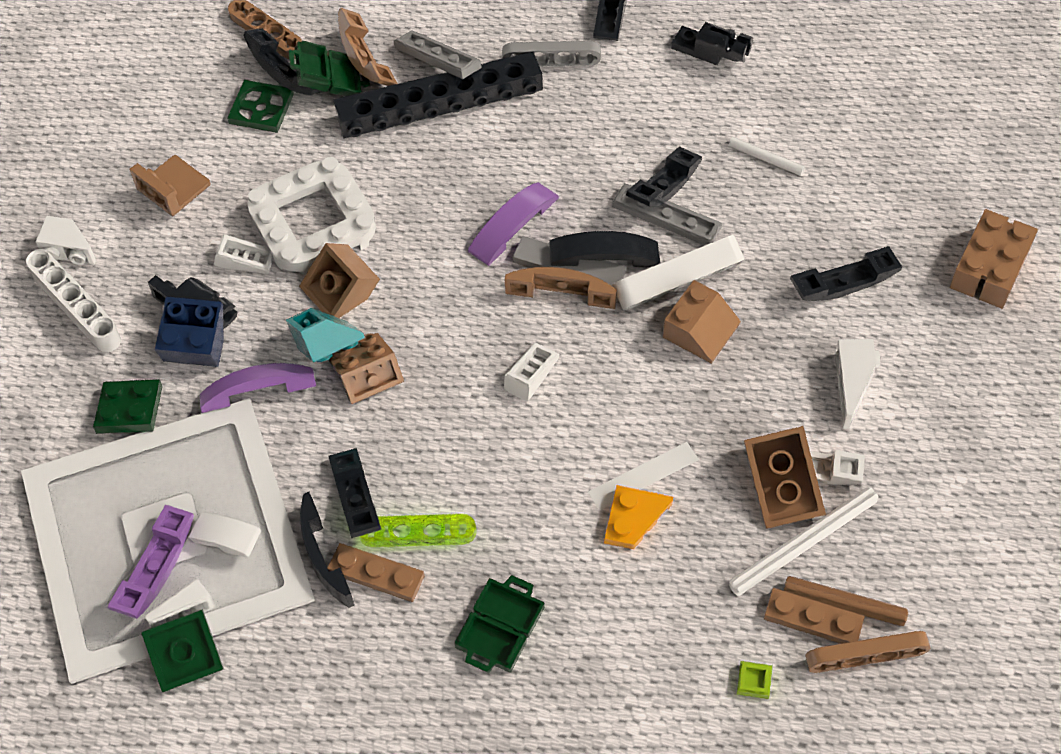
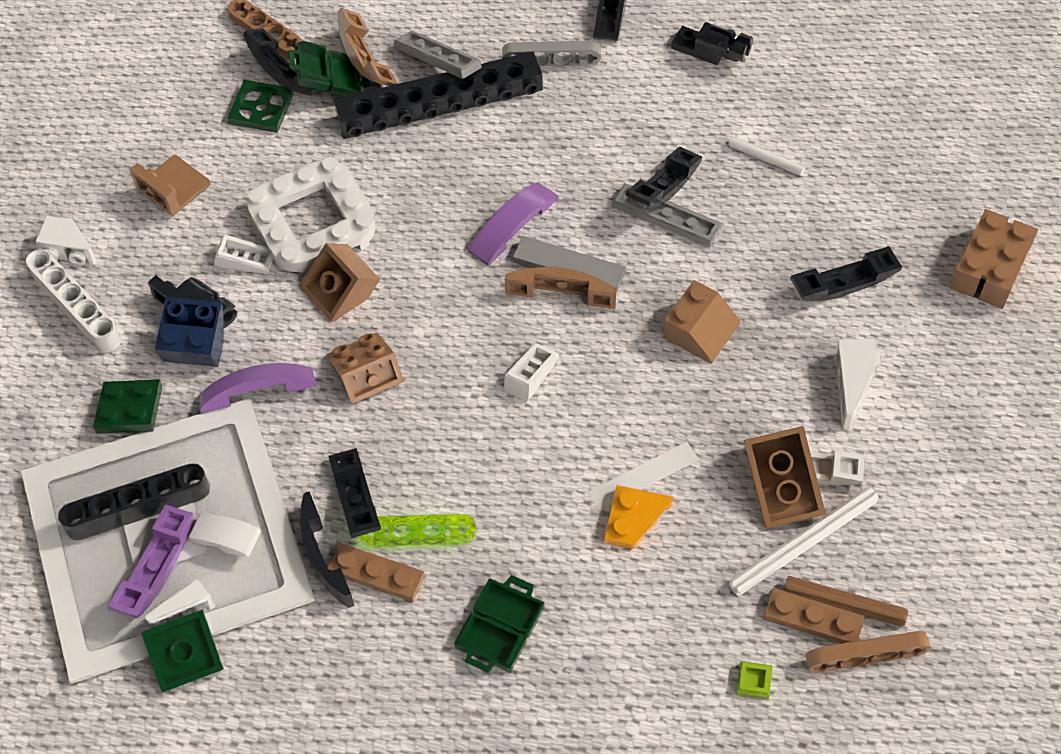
(121, 497): none -> black beam
(322, 334): teal slope -> none
(604, 245): black slope -> none
(678, 272): white beam -> none

